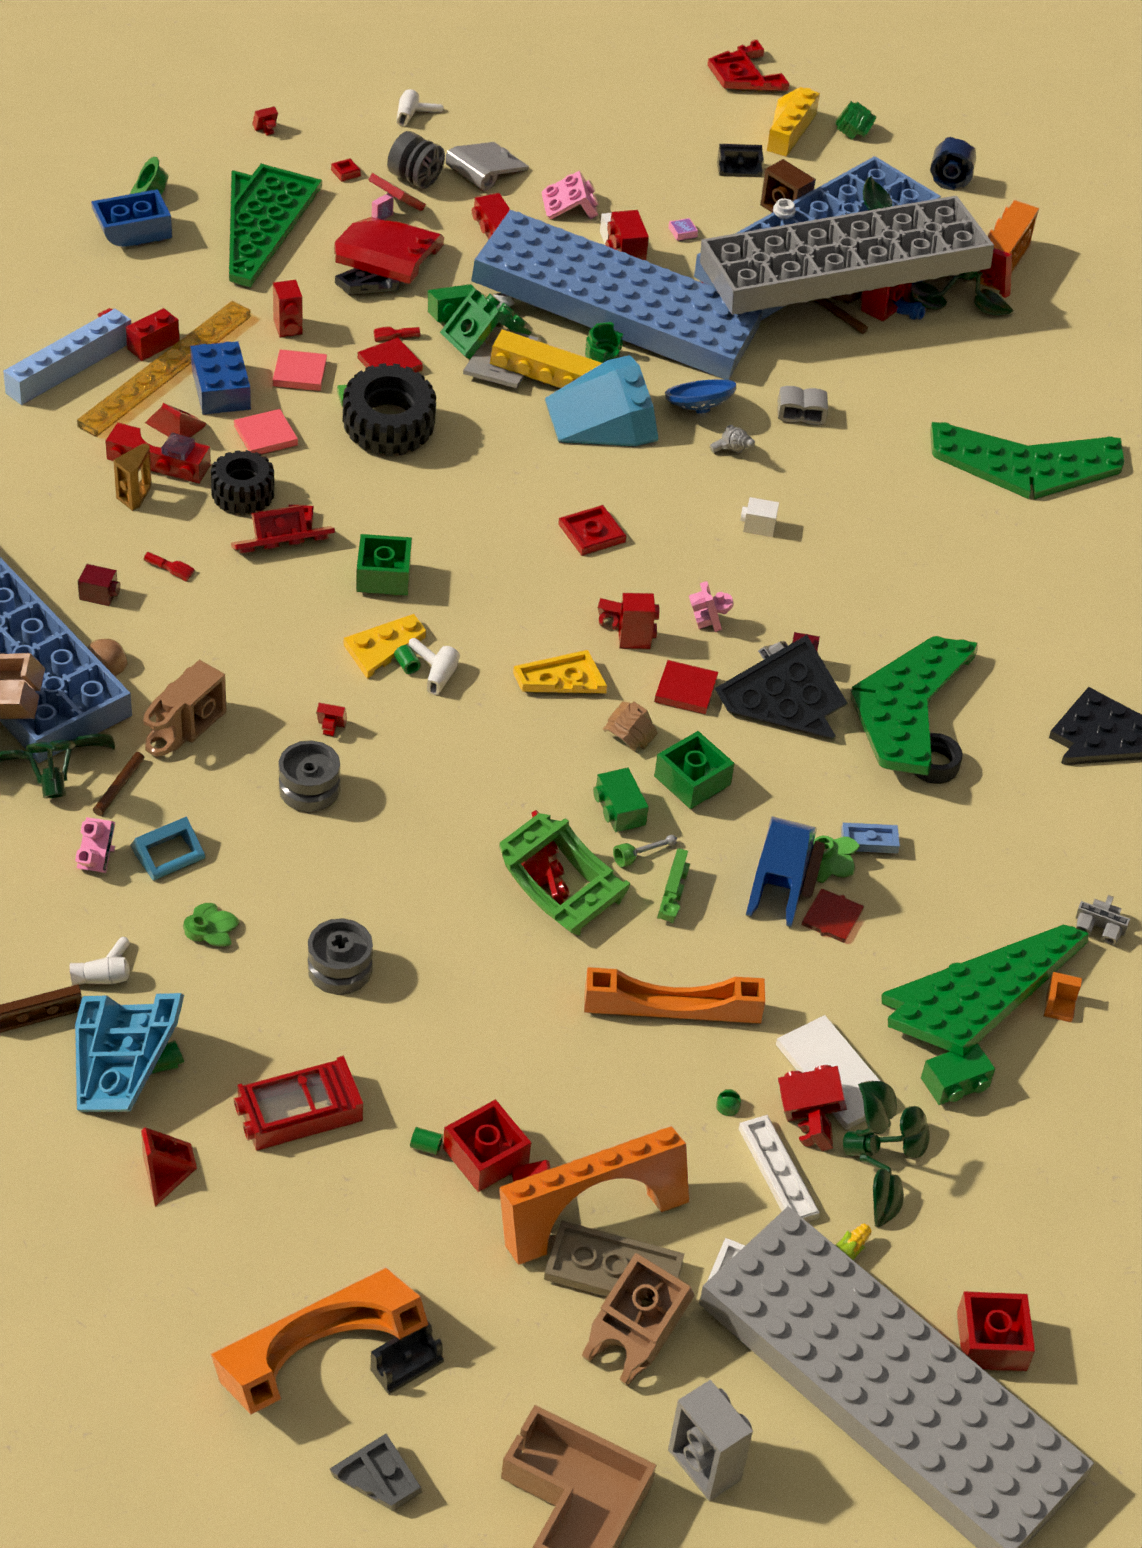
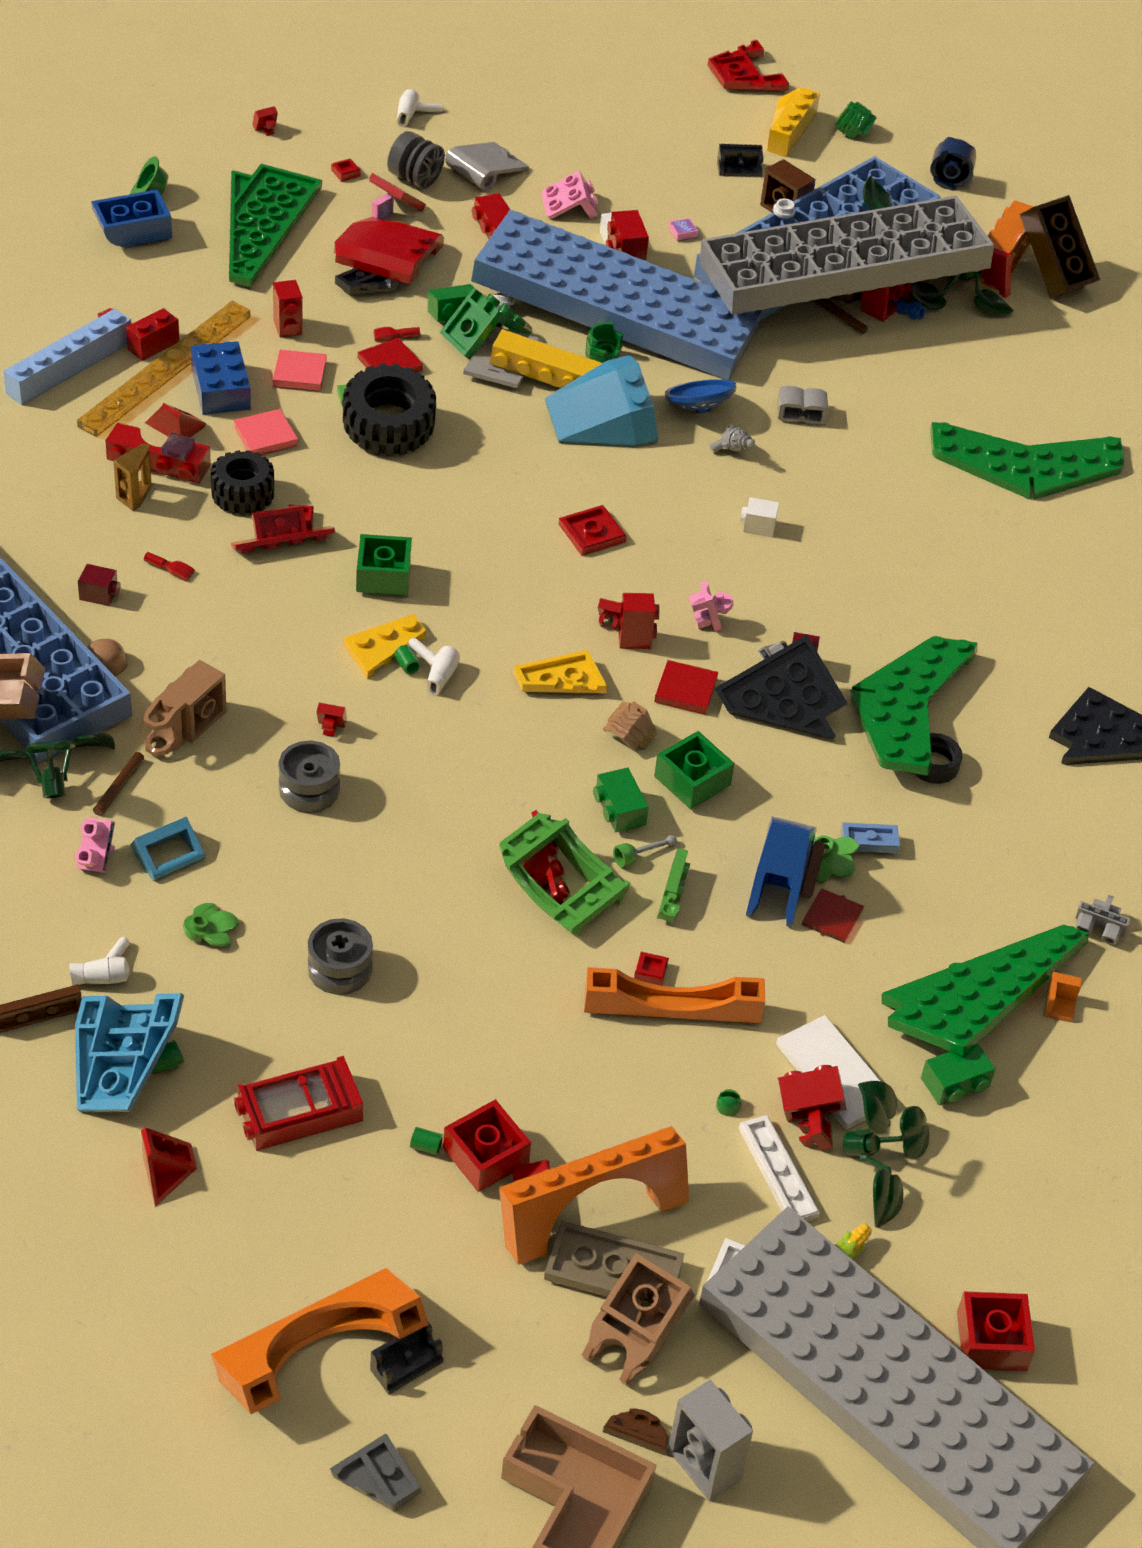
(639, 1429): none -> reddish brown tile
(651, 968): none -> red tile
(1060, 246): none -> dark brown brick

